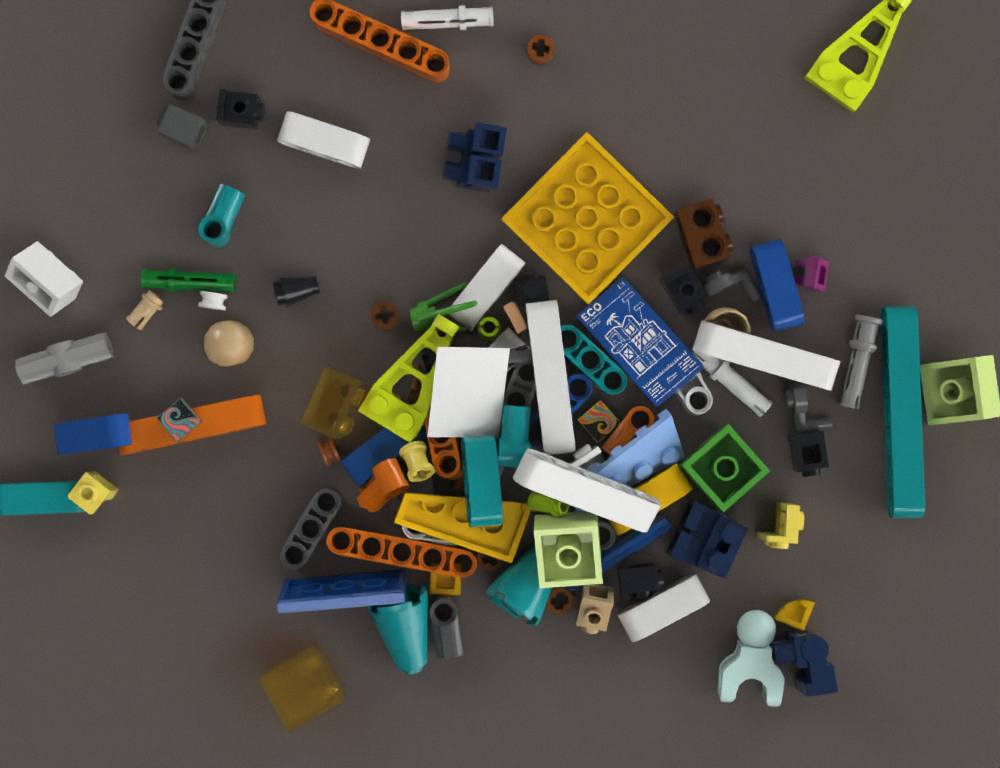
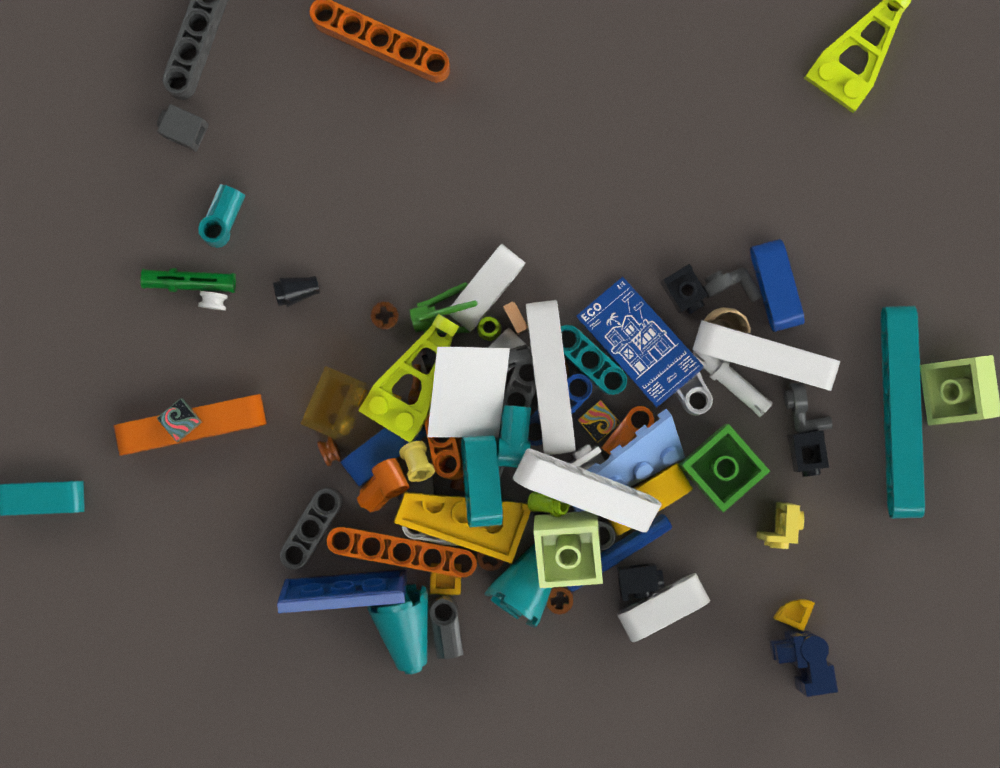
(43, 278): white brick -> none
(64, 358): light grey piece -> none
(92, 491): light yellow bracket -> none
(93, 434): blue beam -> none
(145, 309): tan pin -> none
(228, 343): tan hair -> none
(249, 118): black brick -> none
(302, 687): clear yellow piece -> none
(323, 140): white beam -> none
(447, 18): white pin -> none
(480, 156): dark blue hips -> none
(530, 290): black brick -> none
(548, 44): dark orange bush -> none
(587, 218): yellow plate -> none
(595, 608): tan brick -> none
(694, 235): reddish brown brick -> none
(722, 541): dark blue hips -> none
(752, 660): light aqua piece -> none
(815, 273): magenta tile -> none
(862, 346): light grey pin -> none

